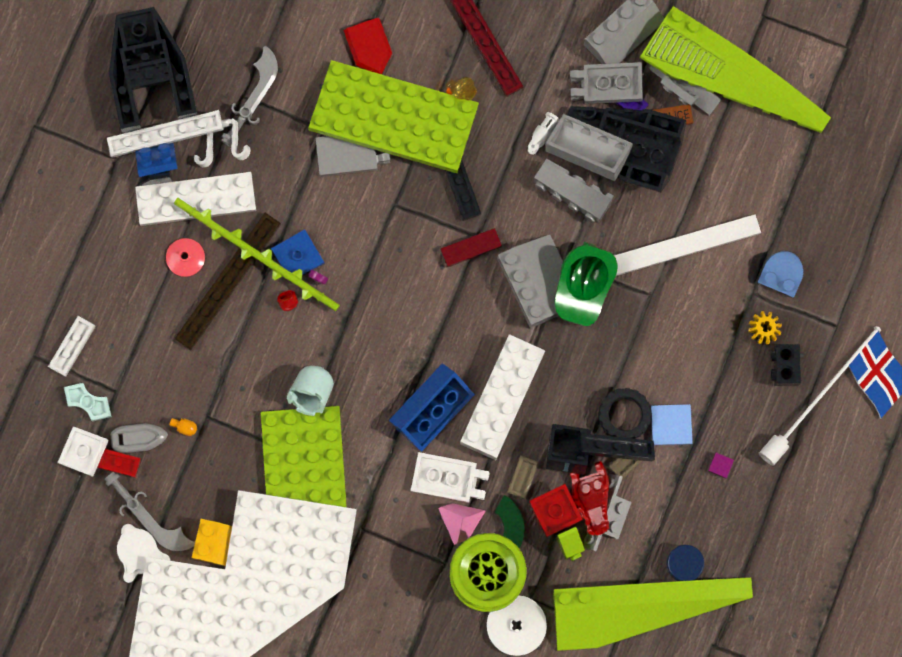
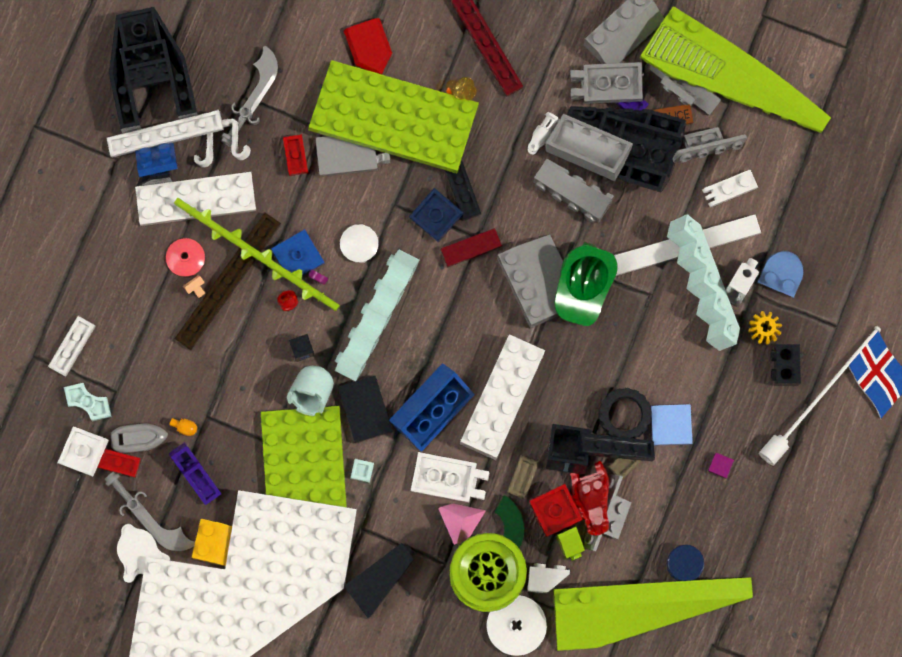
(194, 285): none -> light nougat tile
(194, 473): none -> dark purple slope
(295, 155): none -> red plate
(301, 348): none -> black brick
(359, 243): none -> white dish
(362, 470): none -> light aqua tile
(365, 409): none -> black tile
(376, 315): none -> light aqua brick
(378, 580): none -> black slope
(436, 215): none -> dark blue tile
(545, 579): none -> white slope
(705, 143): none -> light grey bracket
(705, 282): none -> light aqua brick
(730, 188): none -> white hinge
(742, 281): none -> white torso

